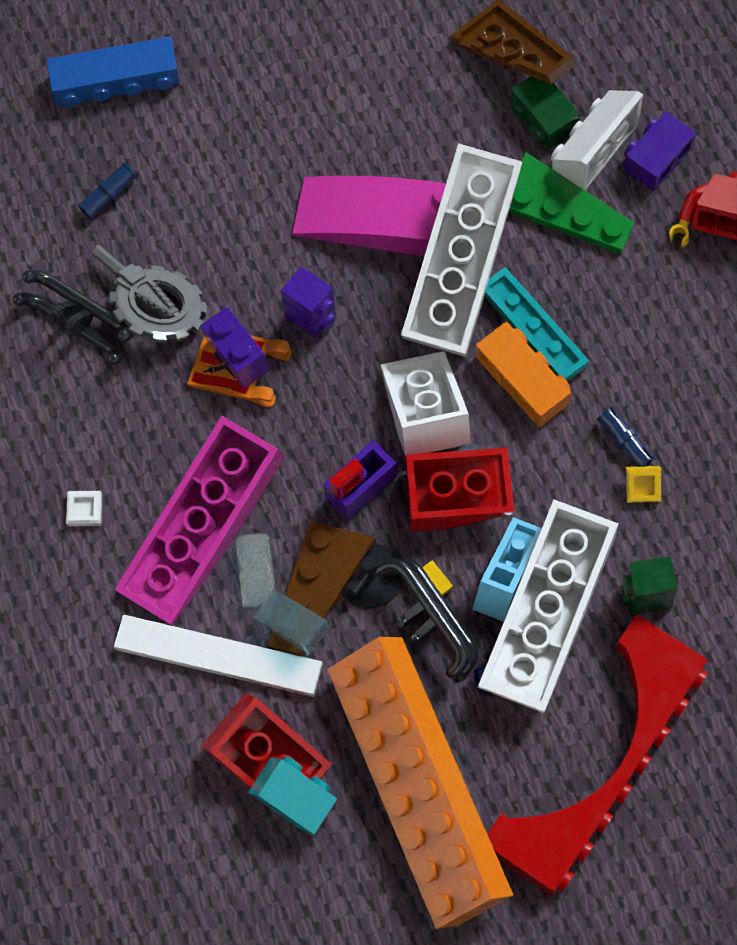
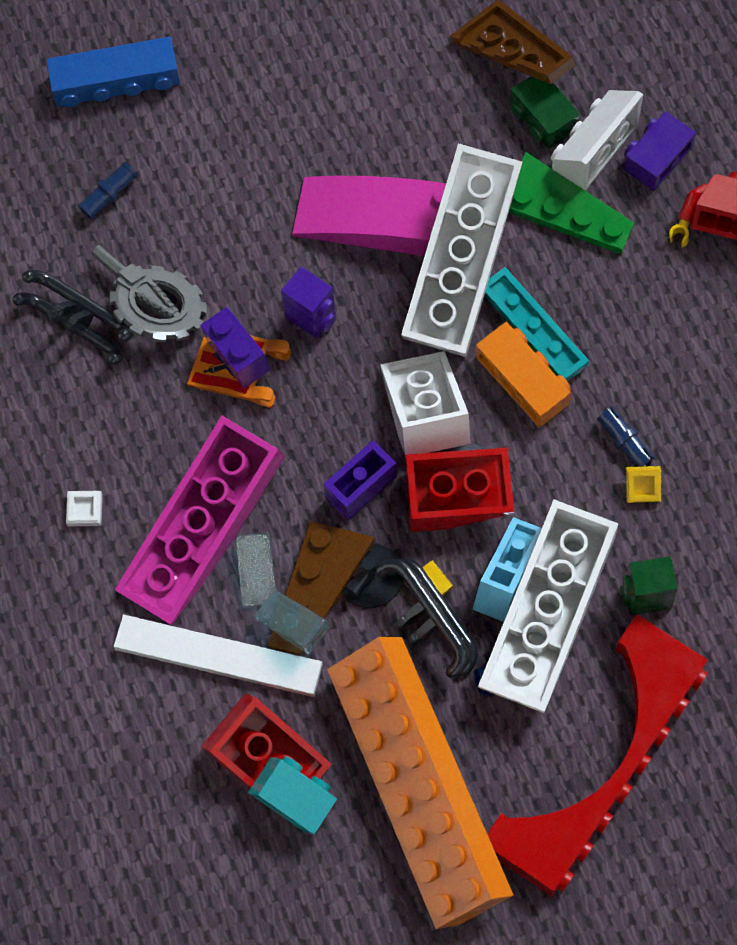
(346, 479): red tile -> none

